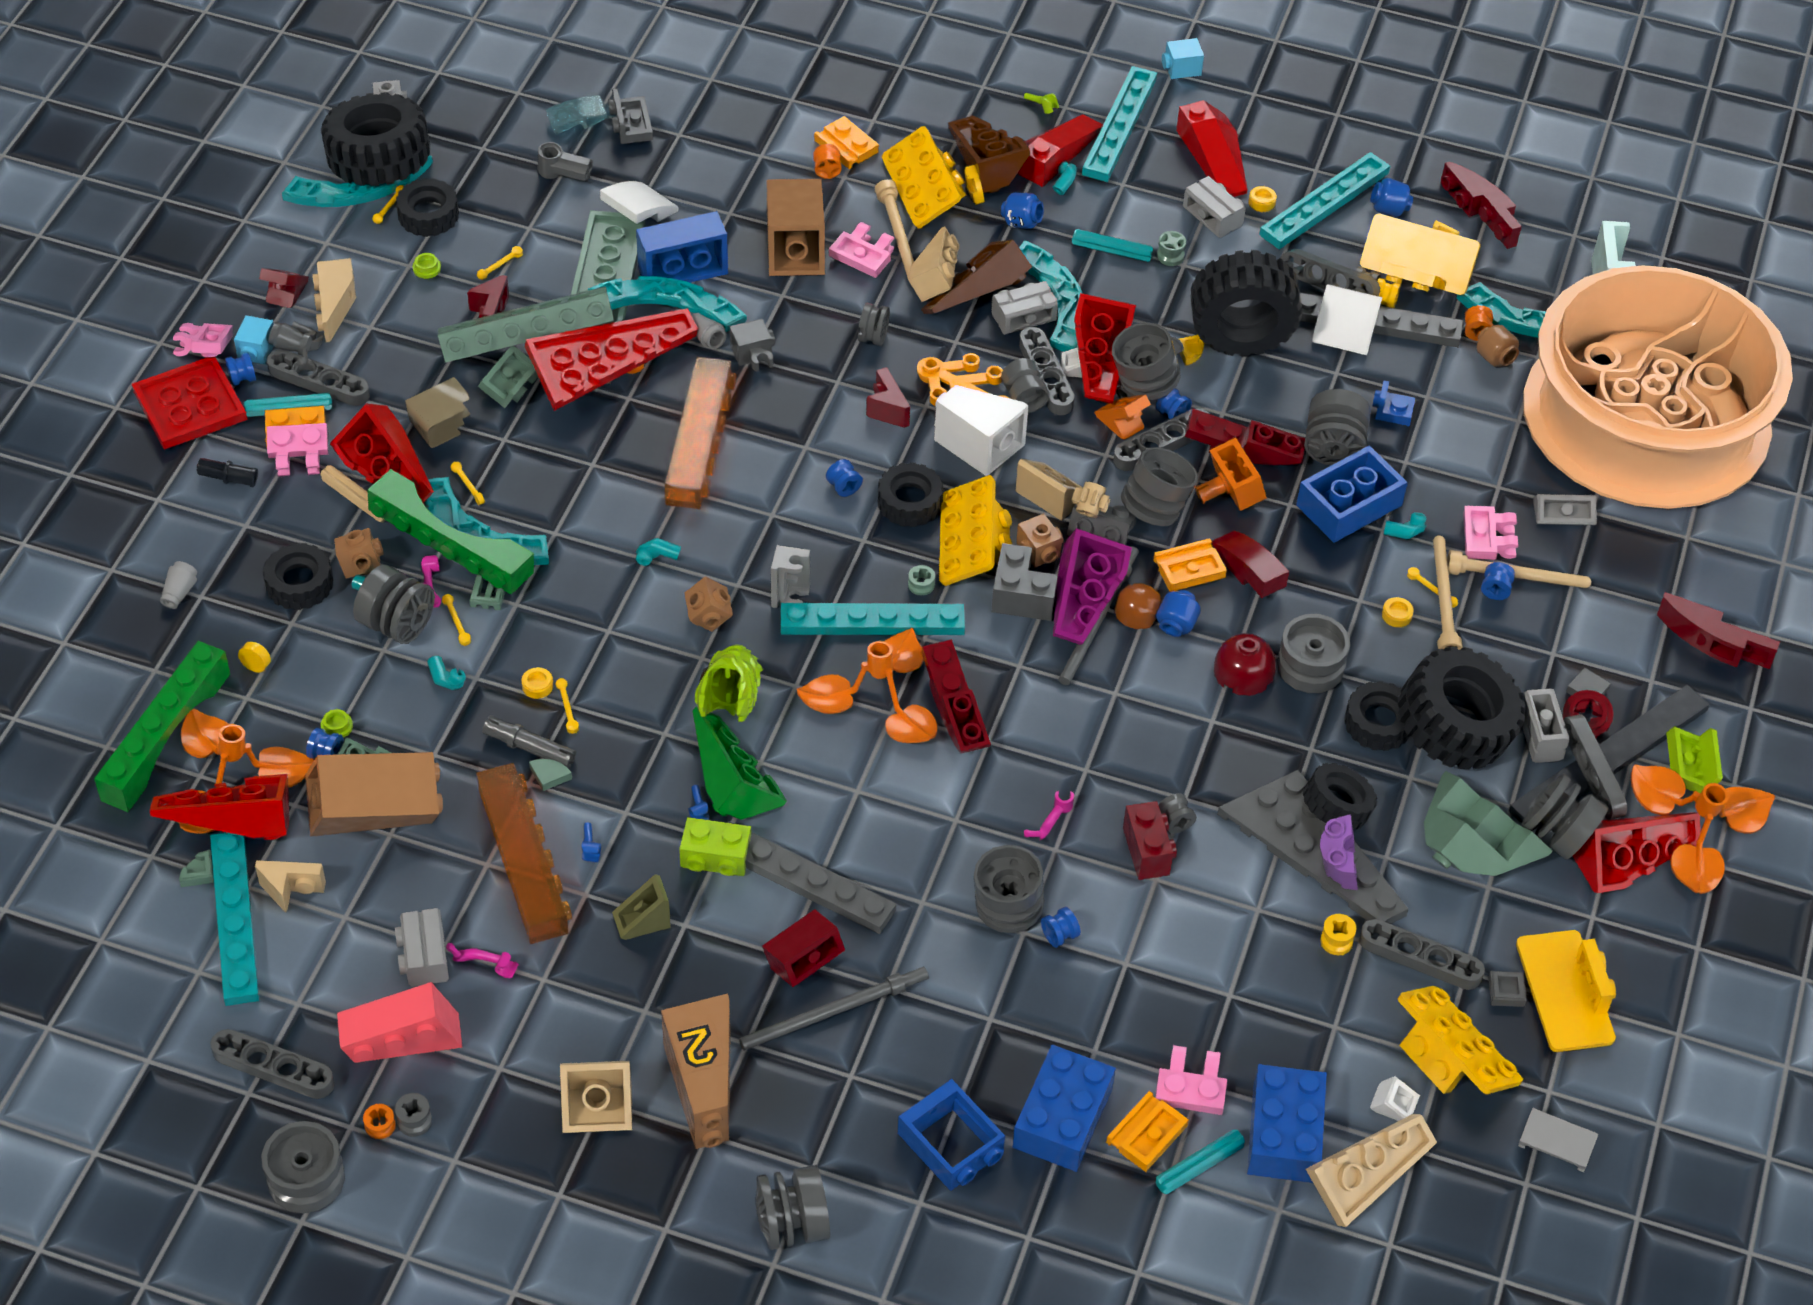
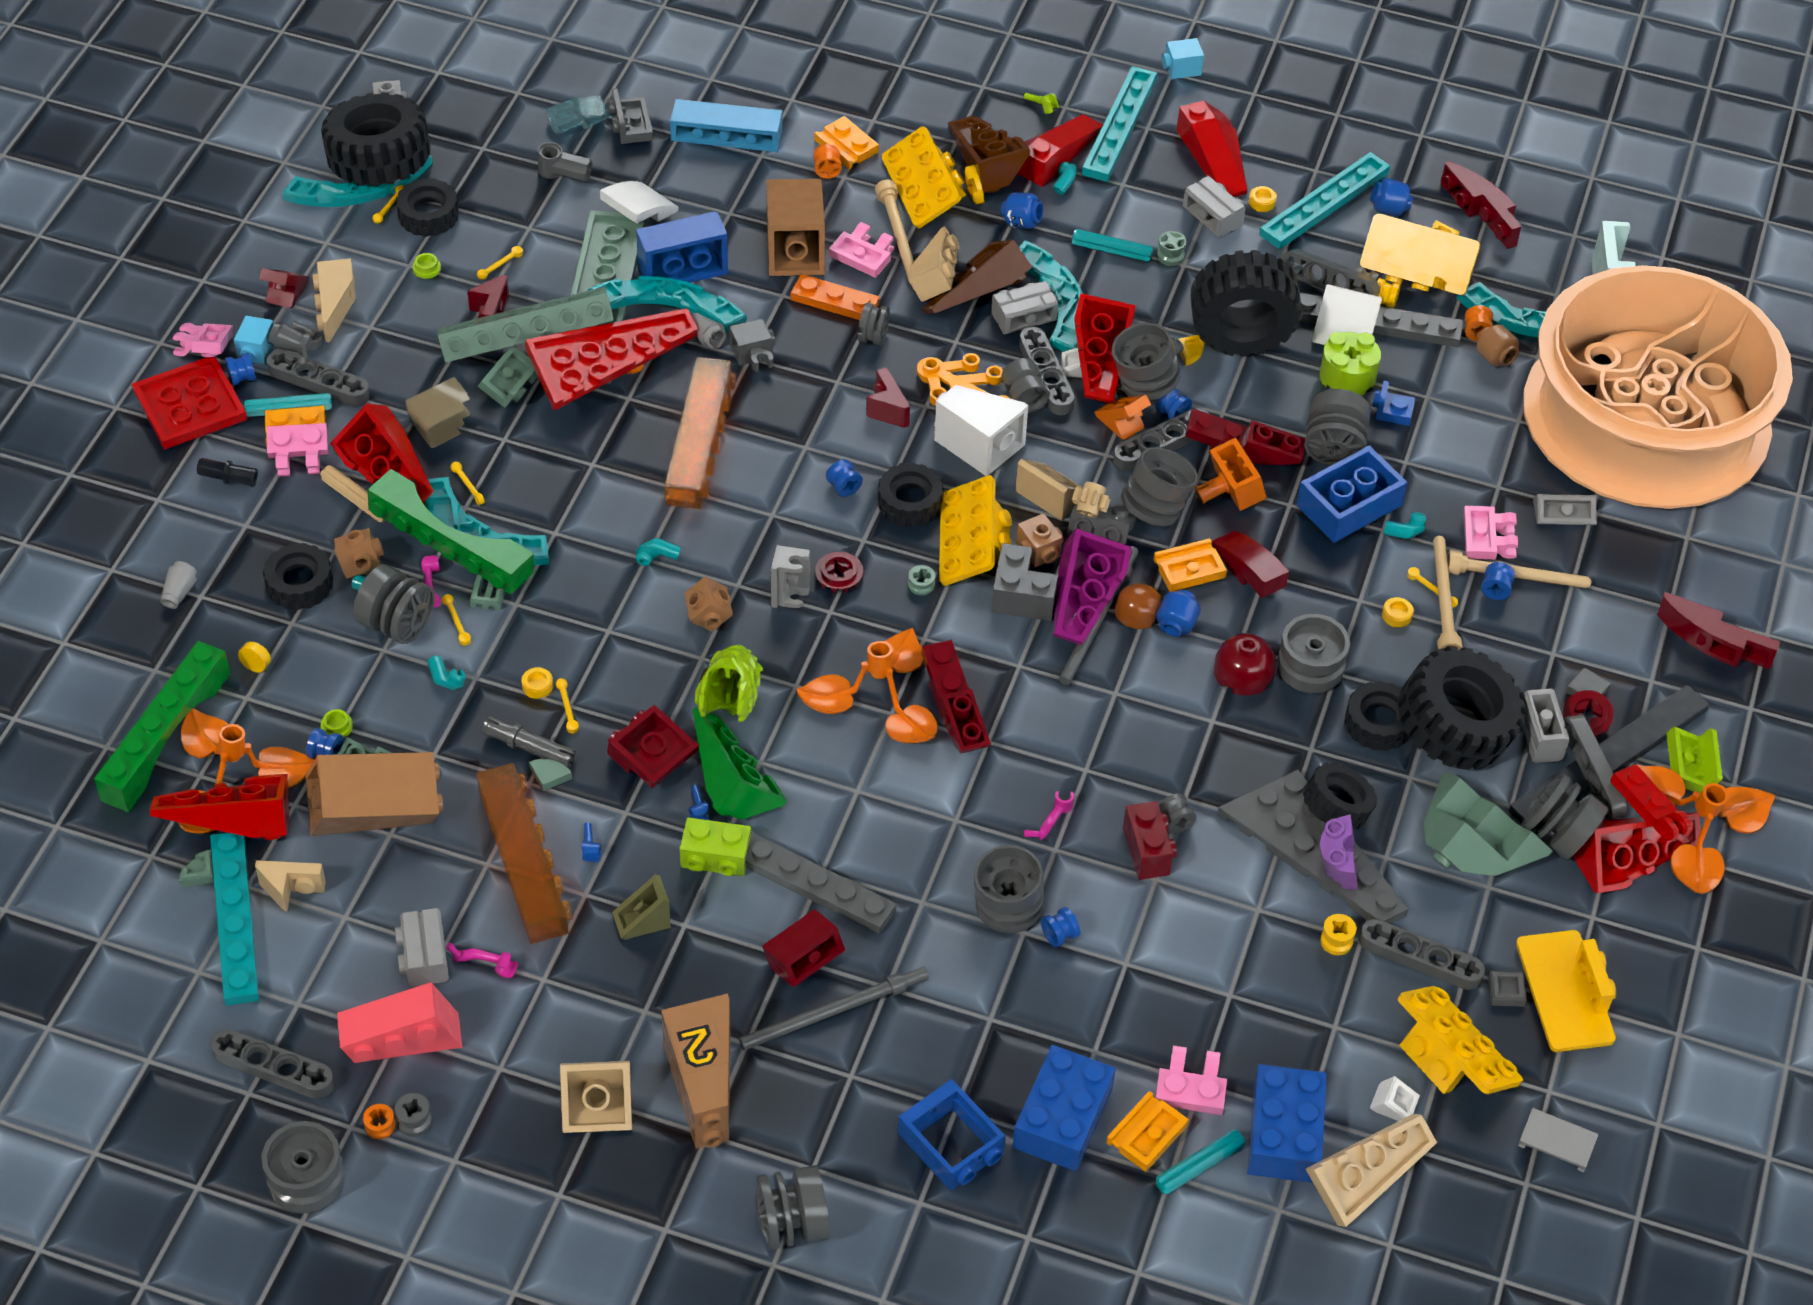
(651, 746): none -> dark red plate
(726, 125): none -> dark azure brick
(831, 296): none -> orange plate
(846, 564): none -> gear
(871, 619): teal plate -> none
(1350, 362): none -> lime brick
(1651, 803): none -> red hinge

